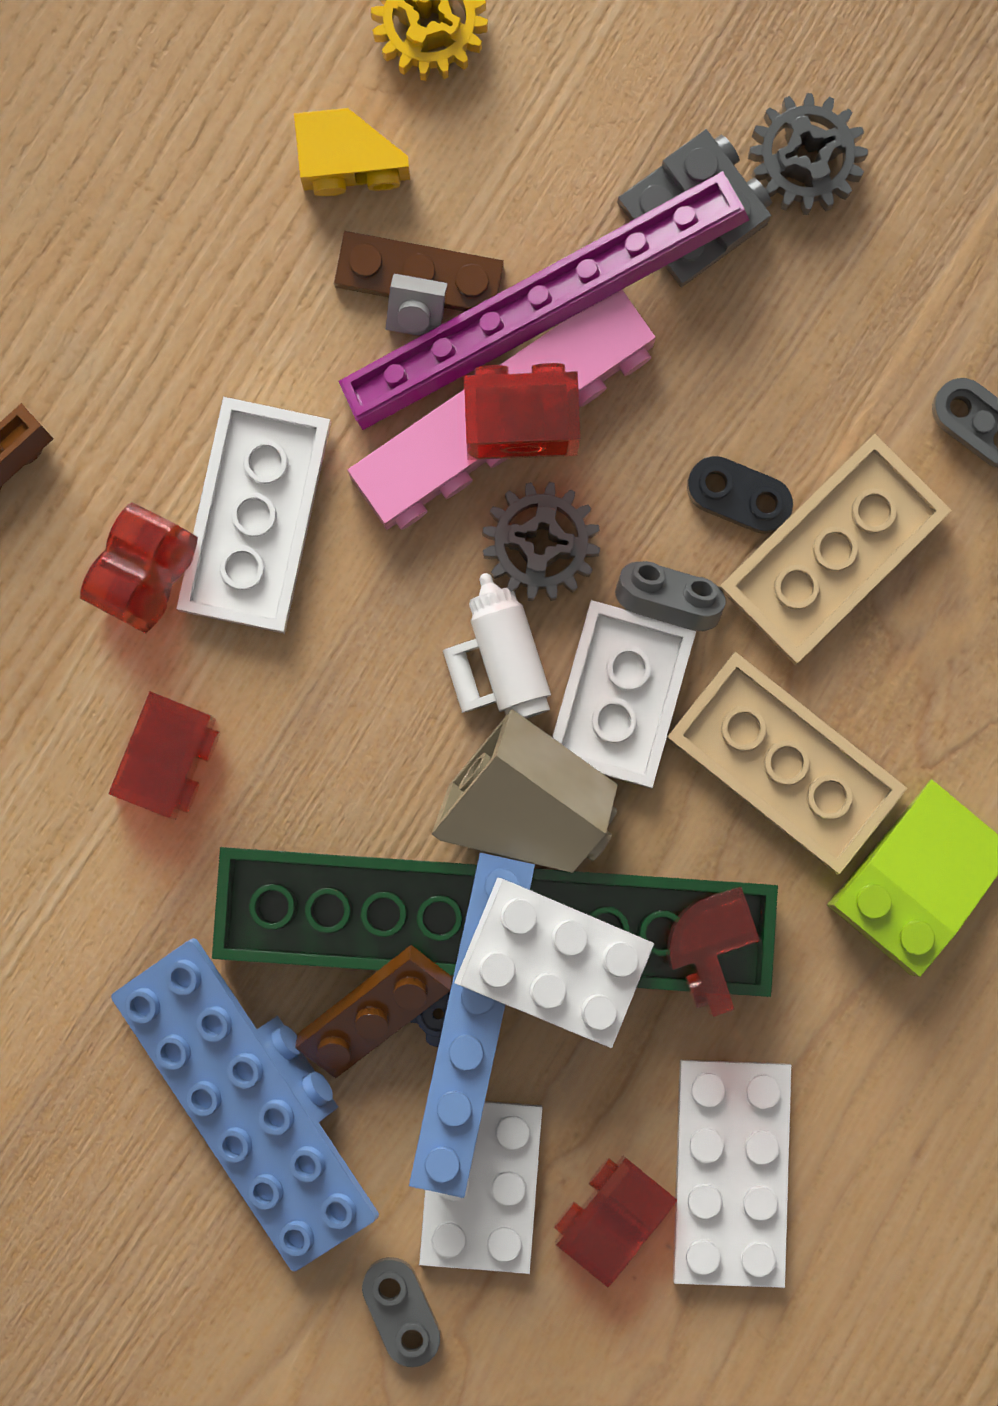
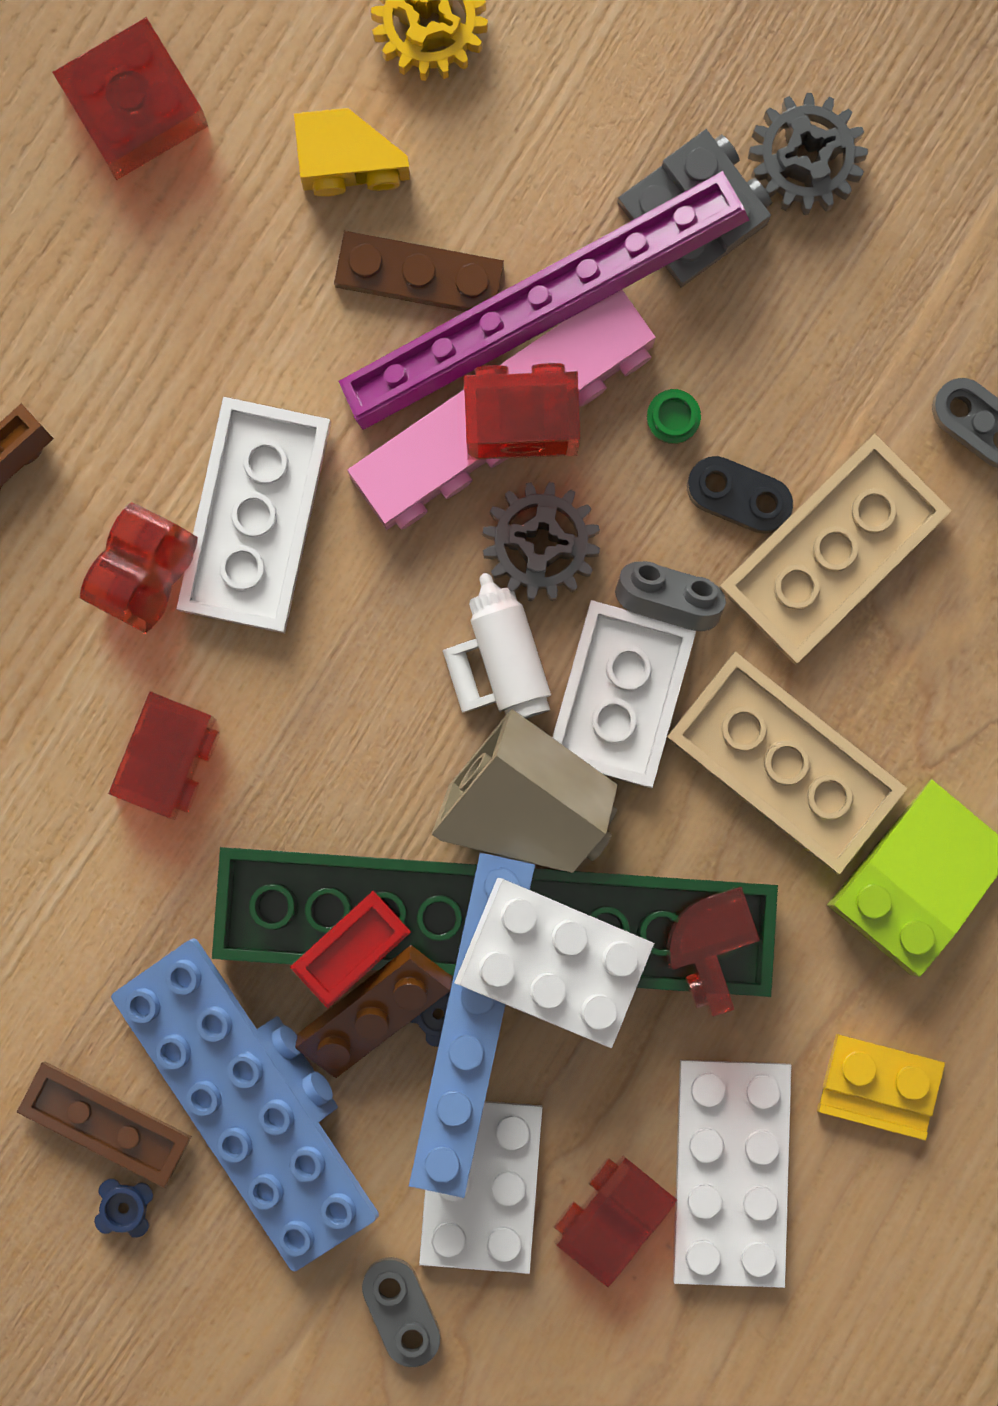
(104, 1124): none -> reddish brown plate
(112, 1219): none -> dark blue plate
(131, 98): none -> clear red brick
(350, 949): none -> red tile
(415, 305): light grey plate -> none
(673, 416): none -> green plate
(880, 1086): none -> yellow plate

